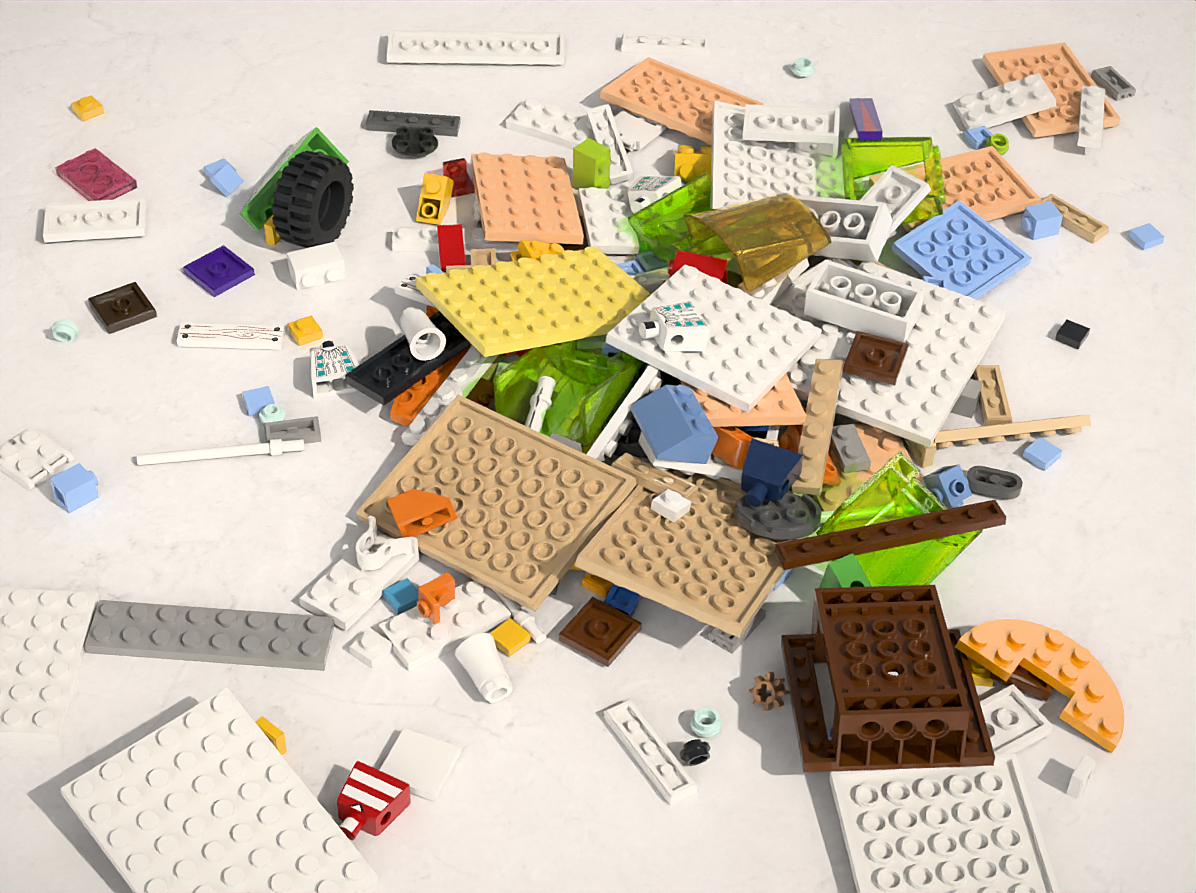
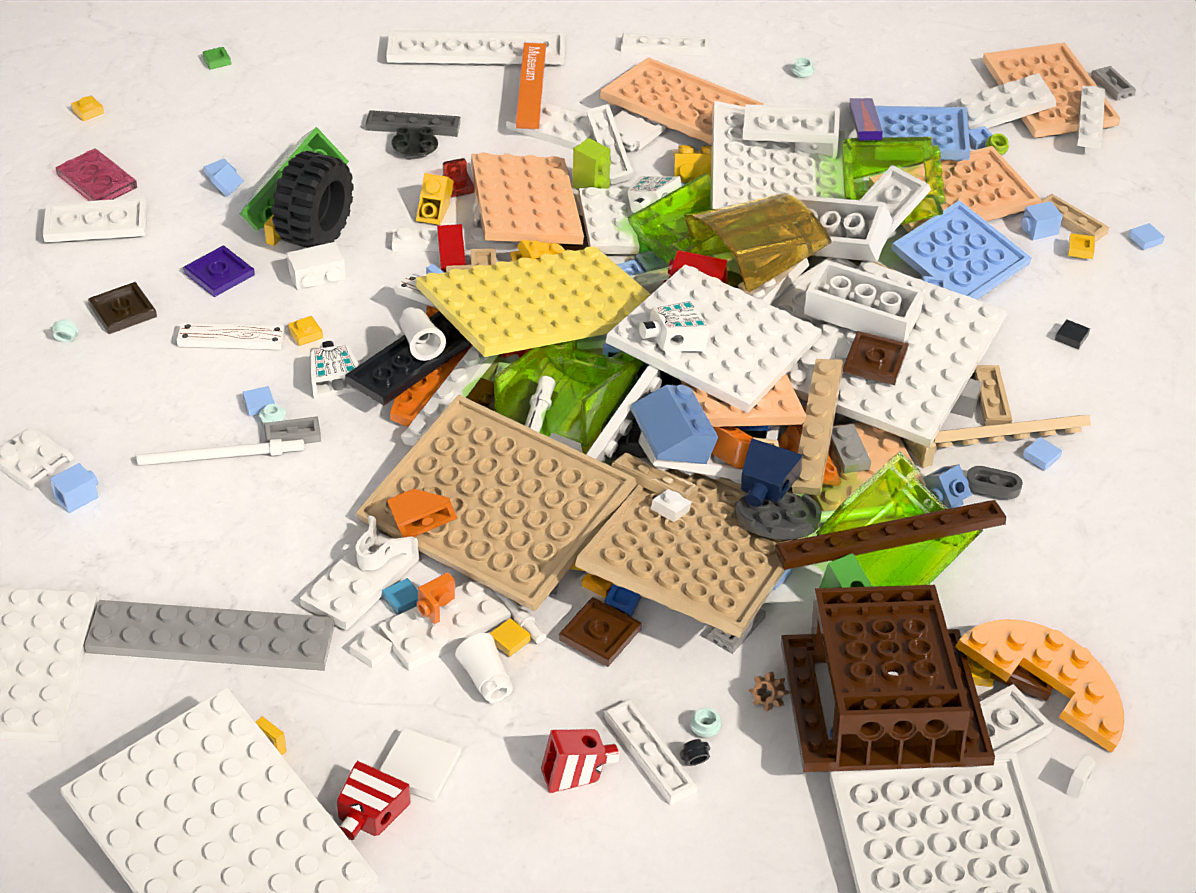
(216, 58): none -> bright green tile
(531, 86): none -> orange tile
(575, 758): none -> torso
(944, 124): none -> light blue plate
(1081, 246): none -> yellow plate

